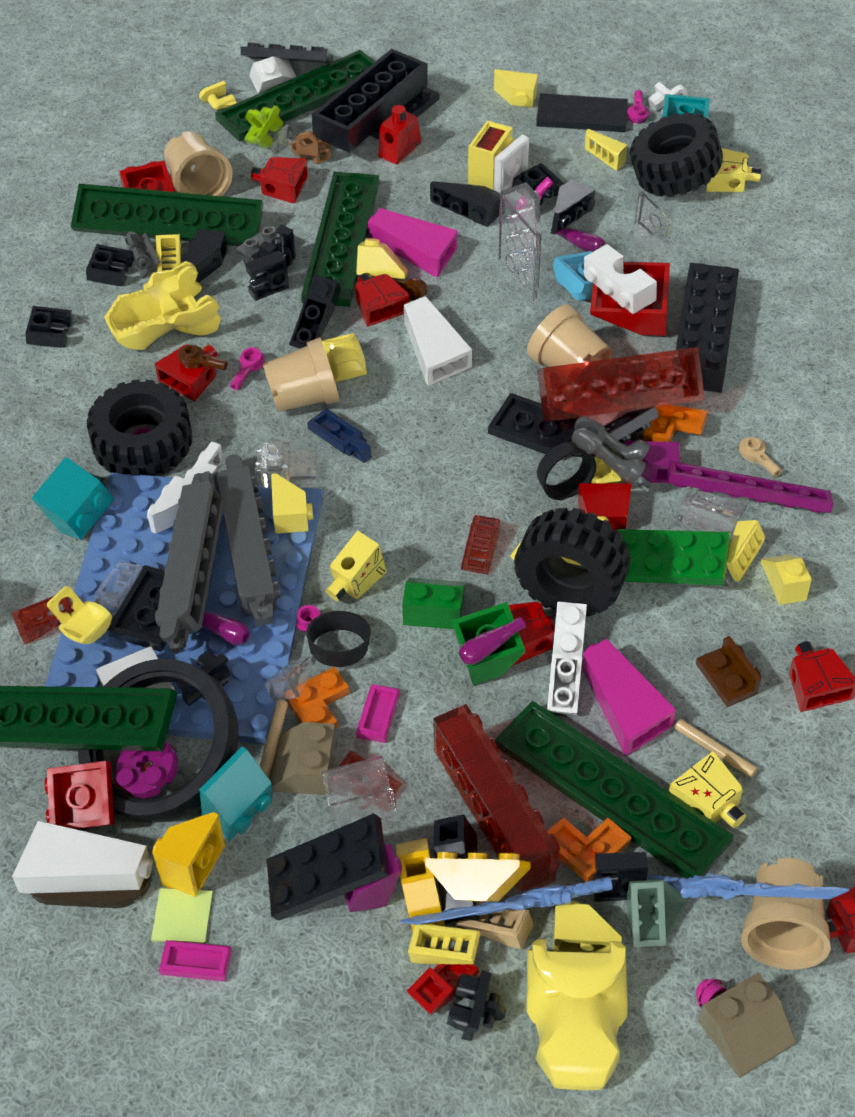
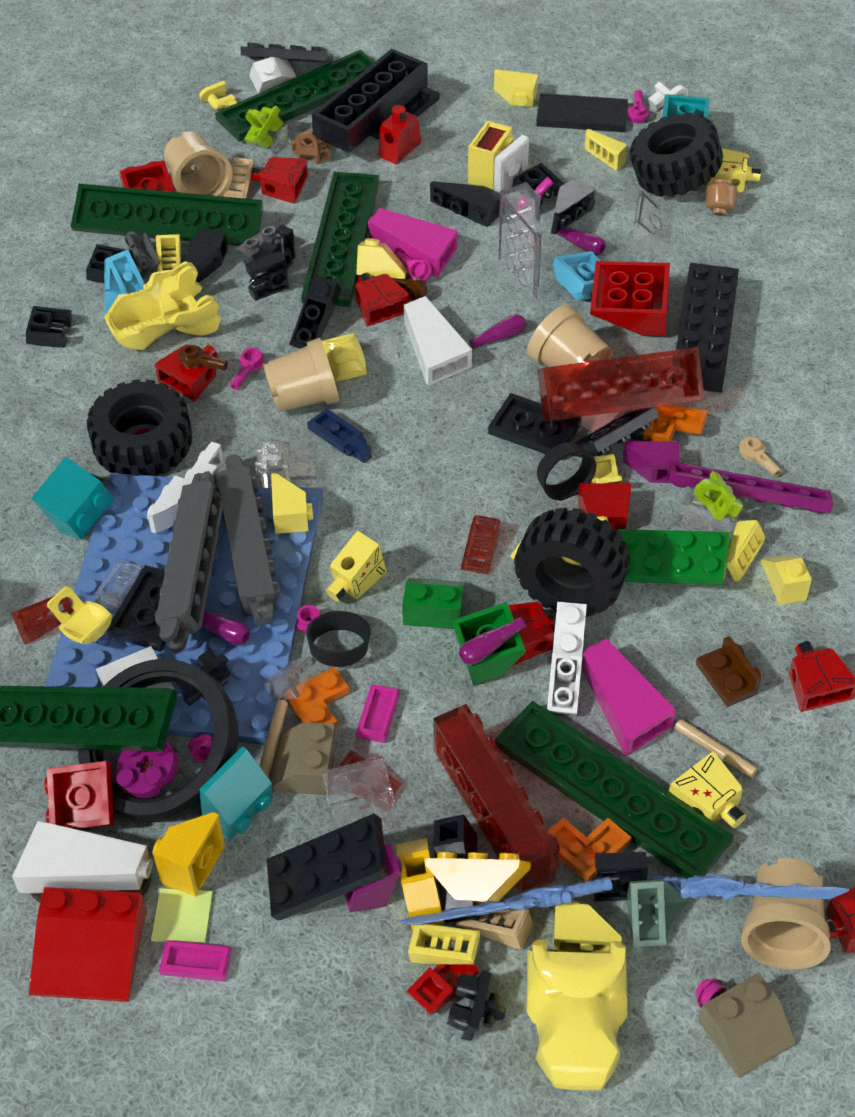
(86, 944): none -> red slope
(120, 277): none -> medium azure wing
(200, 747): none -> dark pink plate
(241, 178): none -> tan slope
(416, 268): none -> dark pink plate
(502, 330): none -> magenta piece
(621, 458): dark grey piece -> none
(631, 290): white arch -> none
(717, 497): none -> lime hips
(721, 196): none -> medium nougat head

